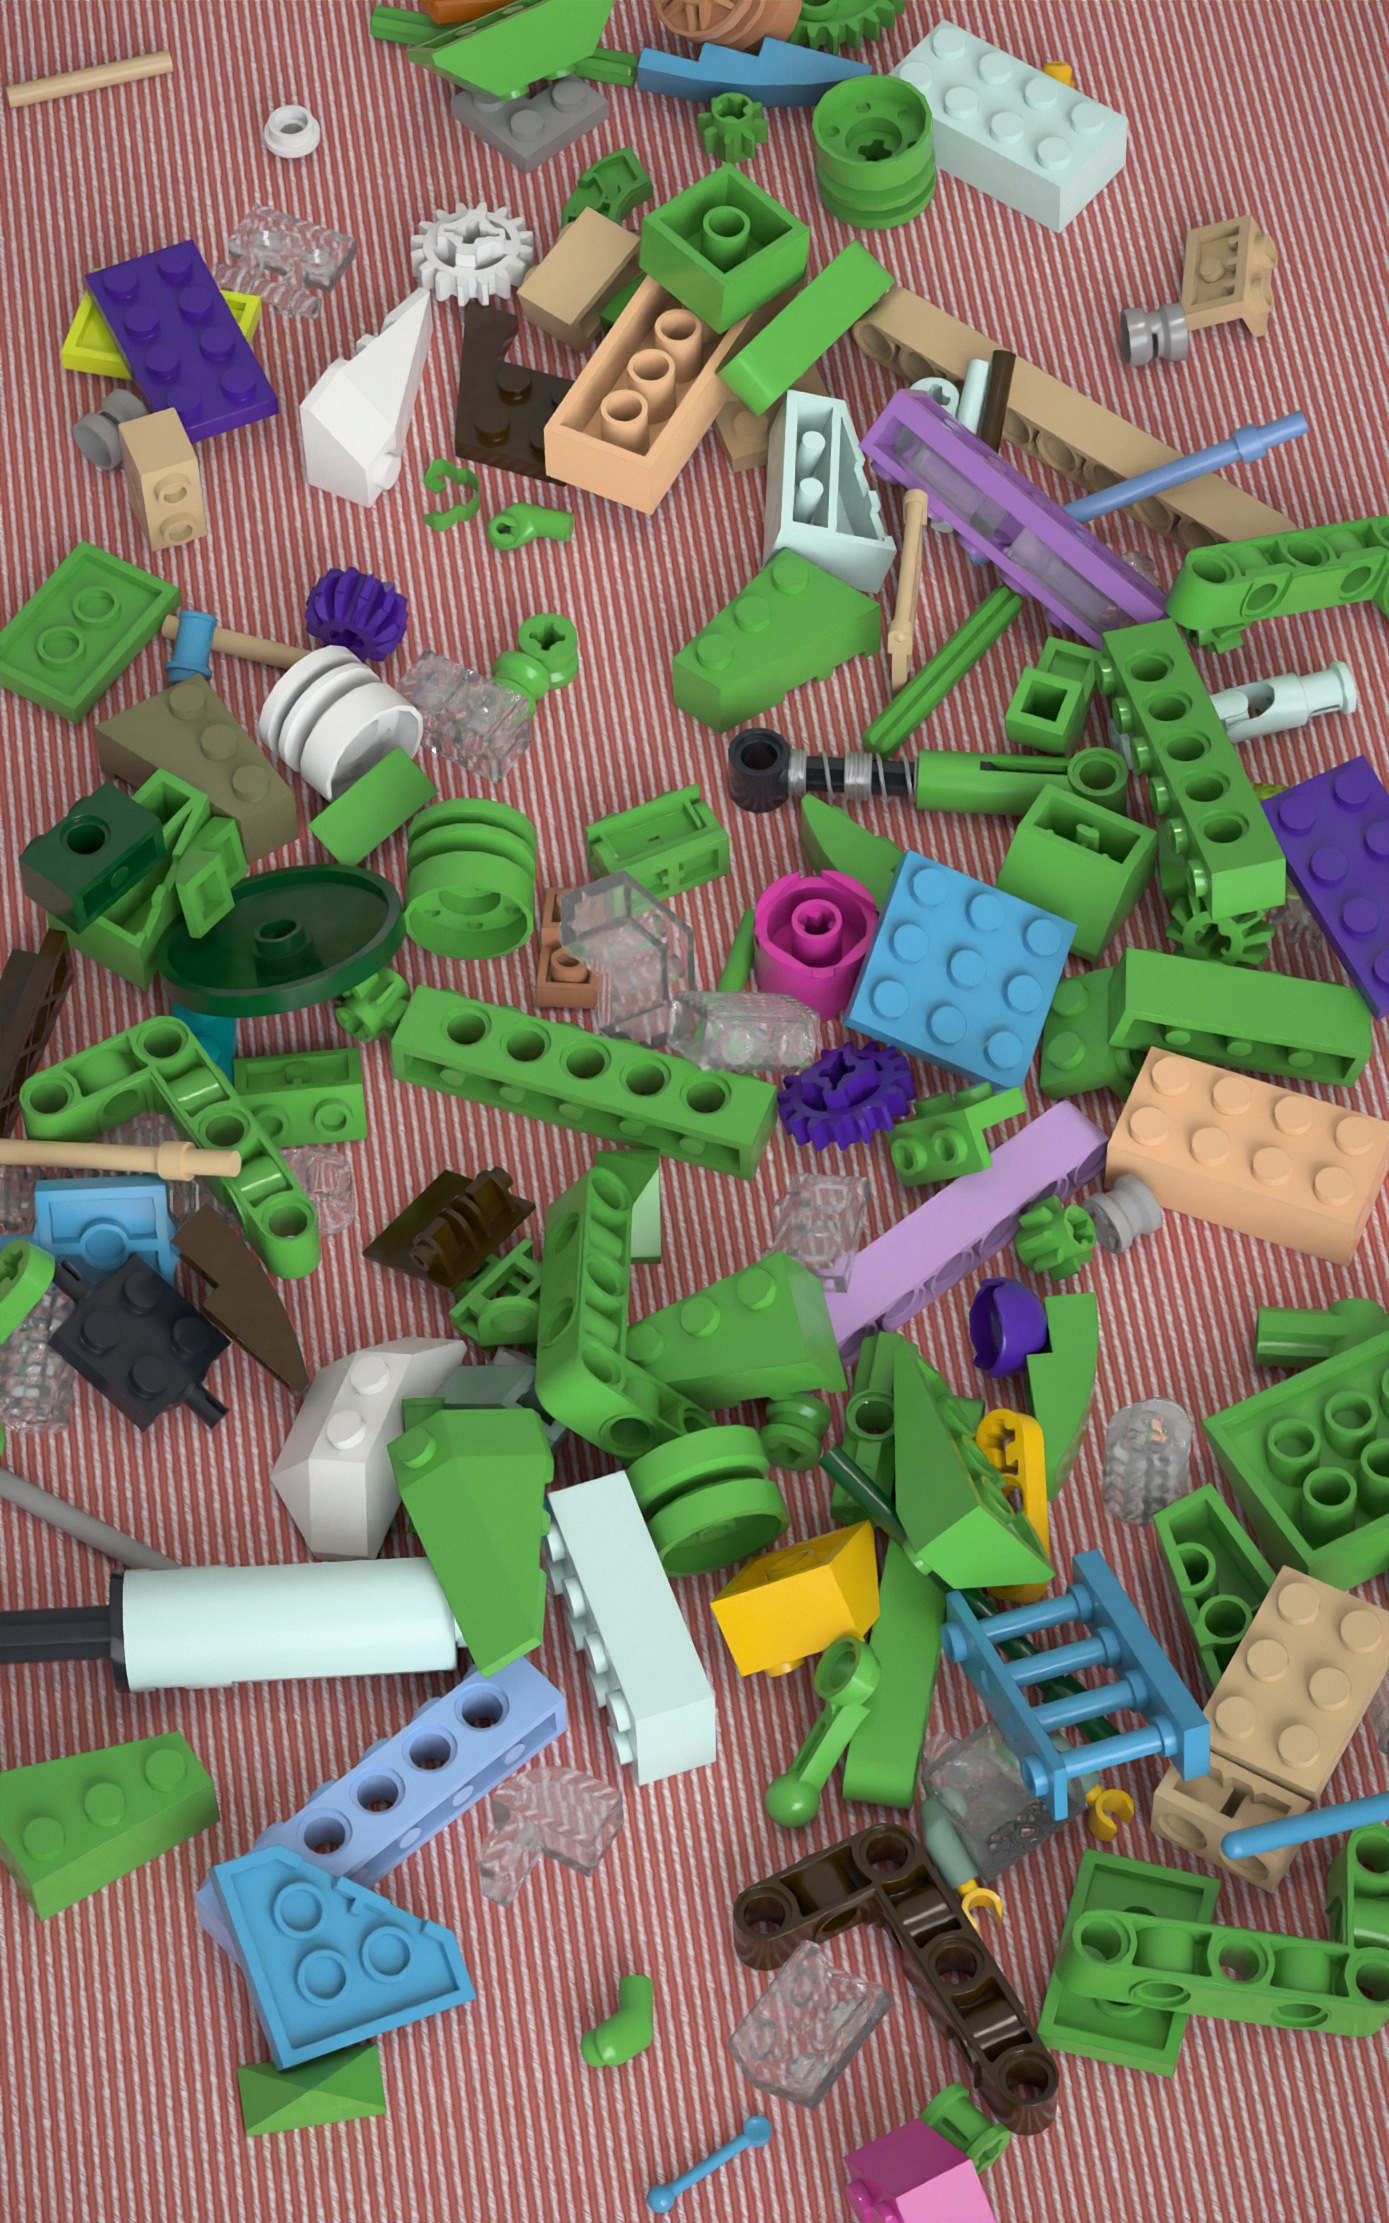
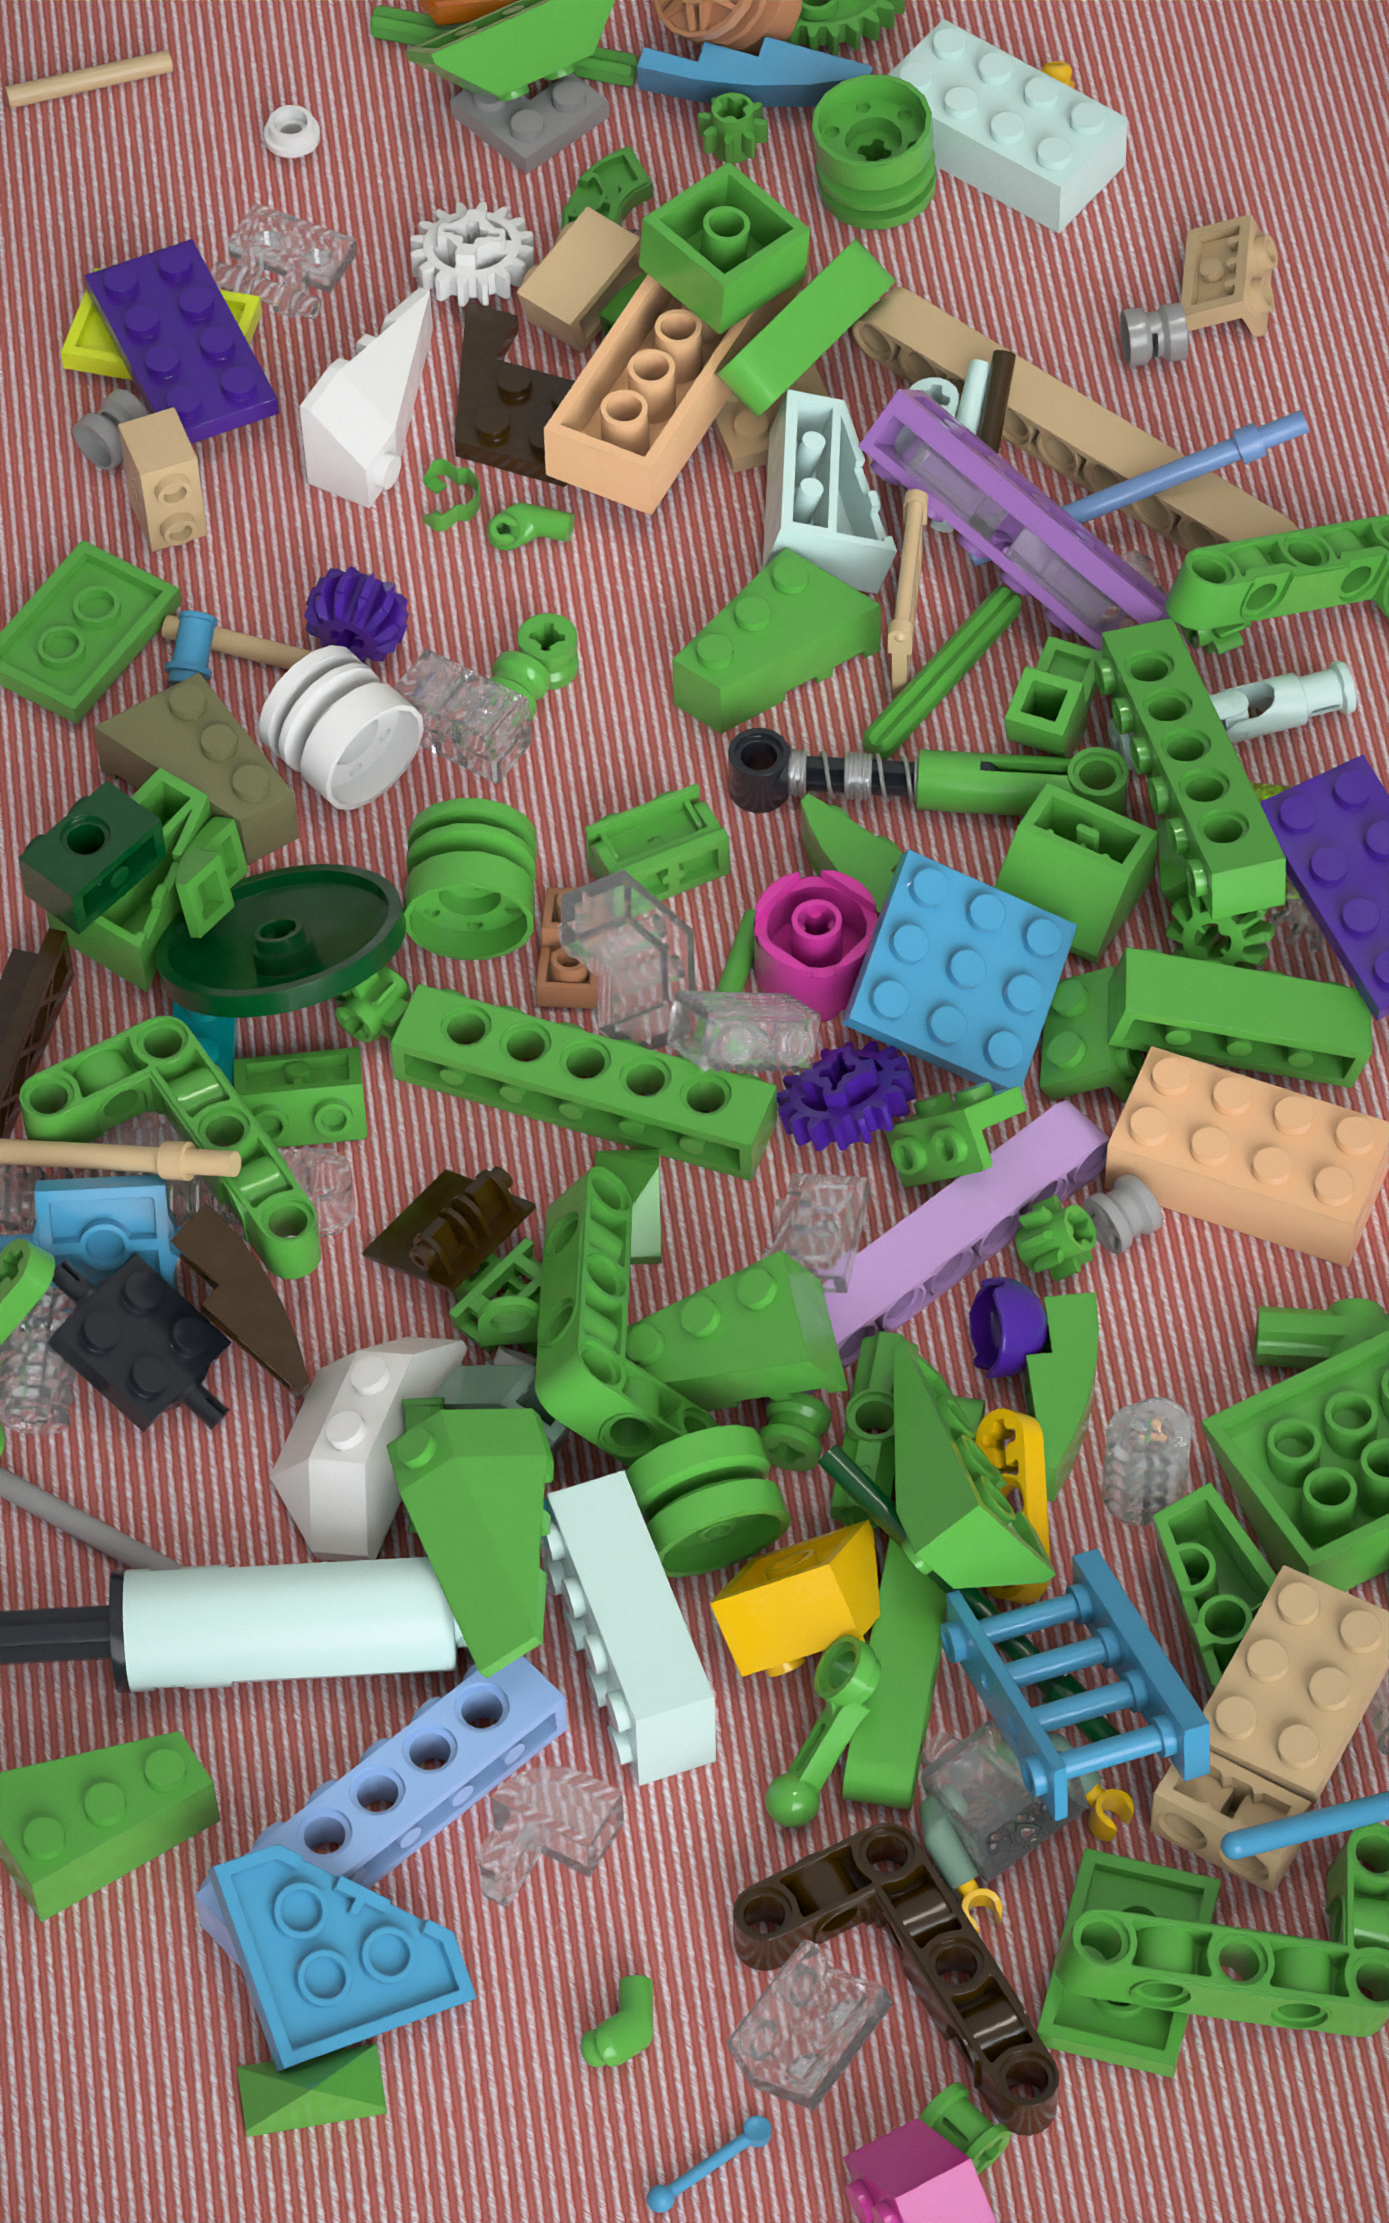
(373, 808): bright green slope -> none

